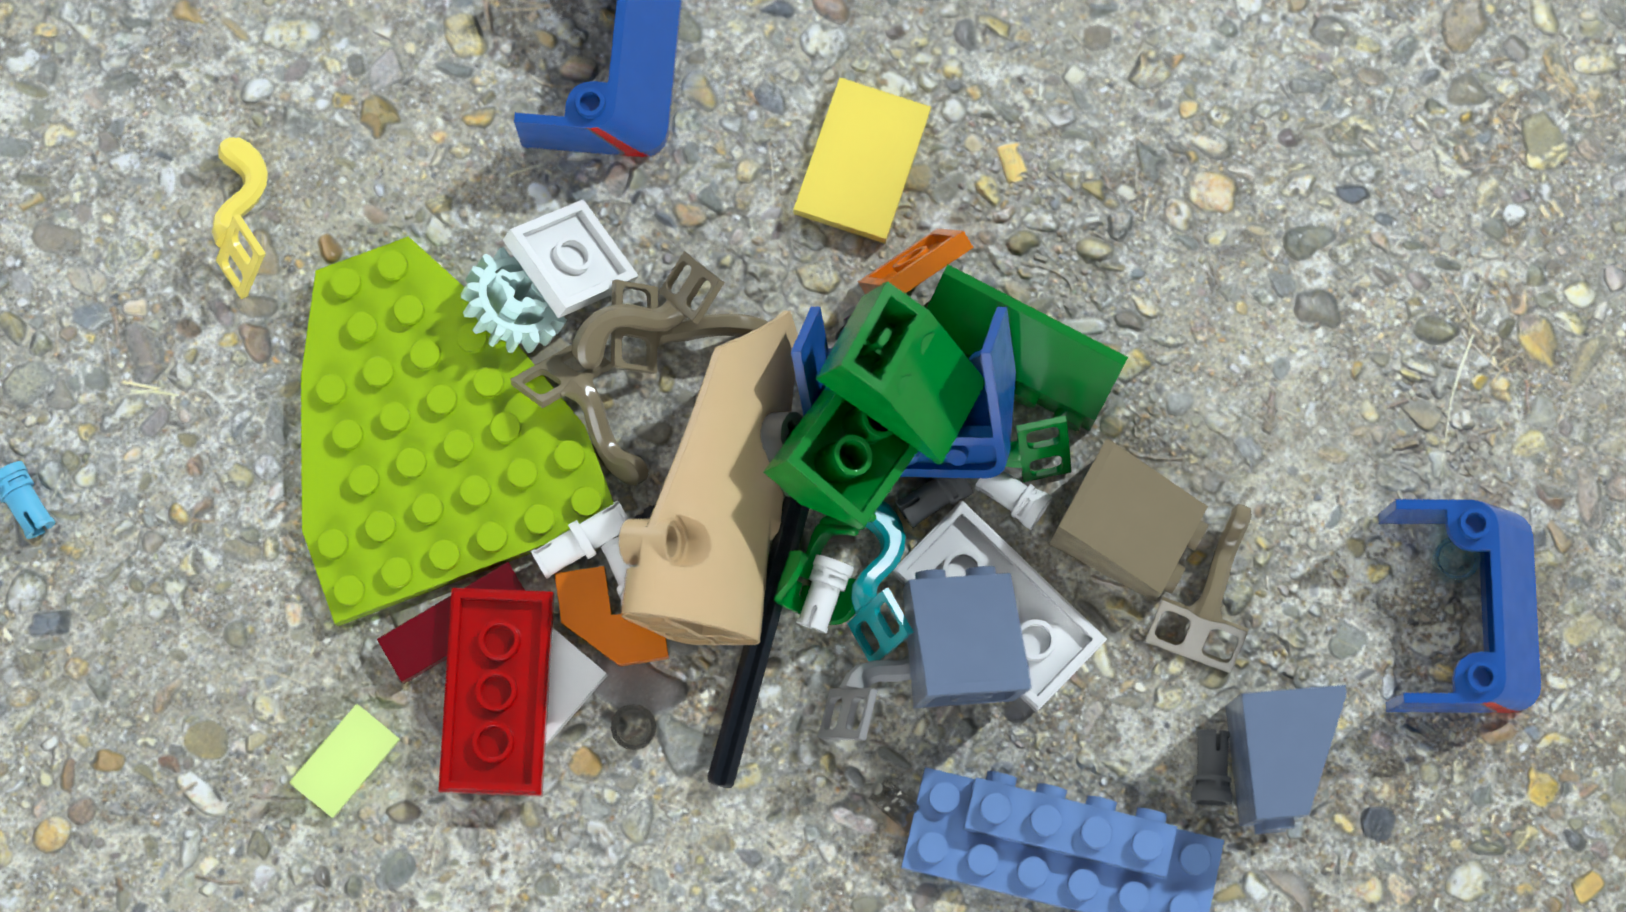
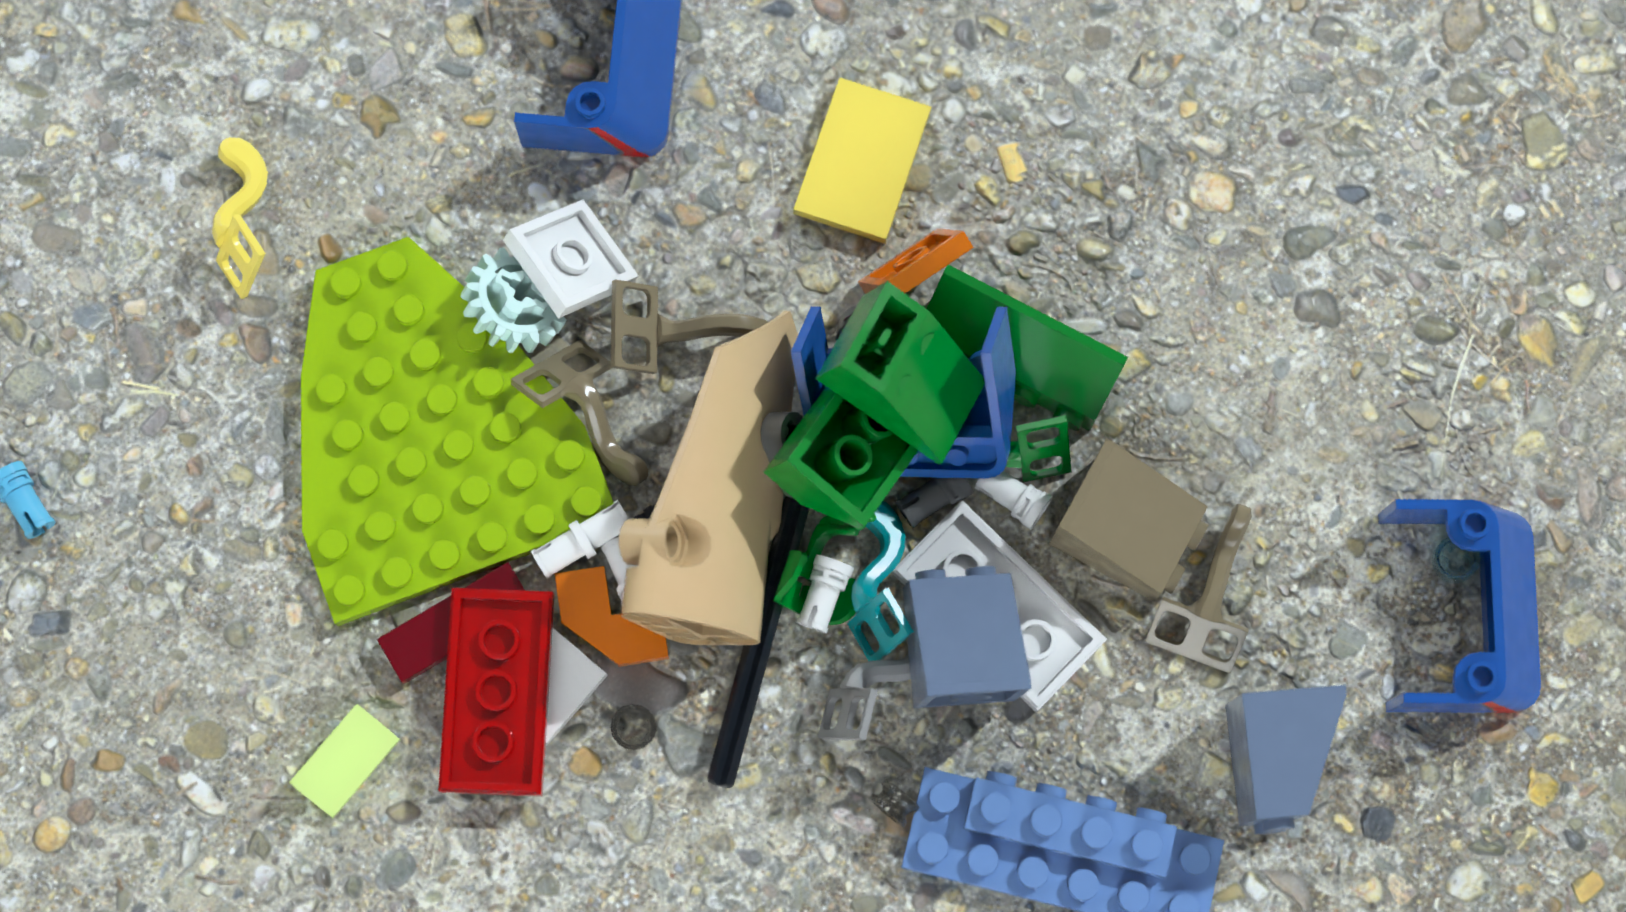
(594, 332): dark tan piece -> none
(1212, 782): dark grey pin -> none

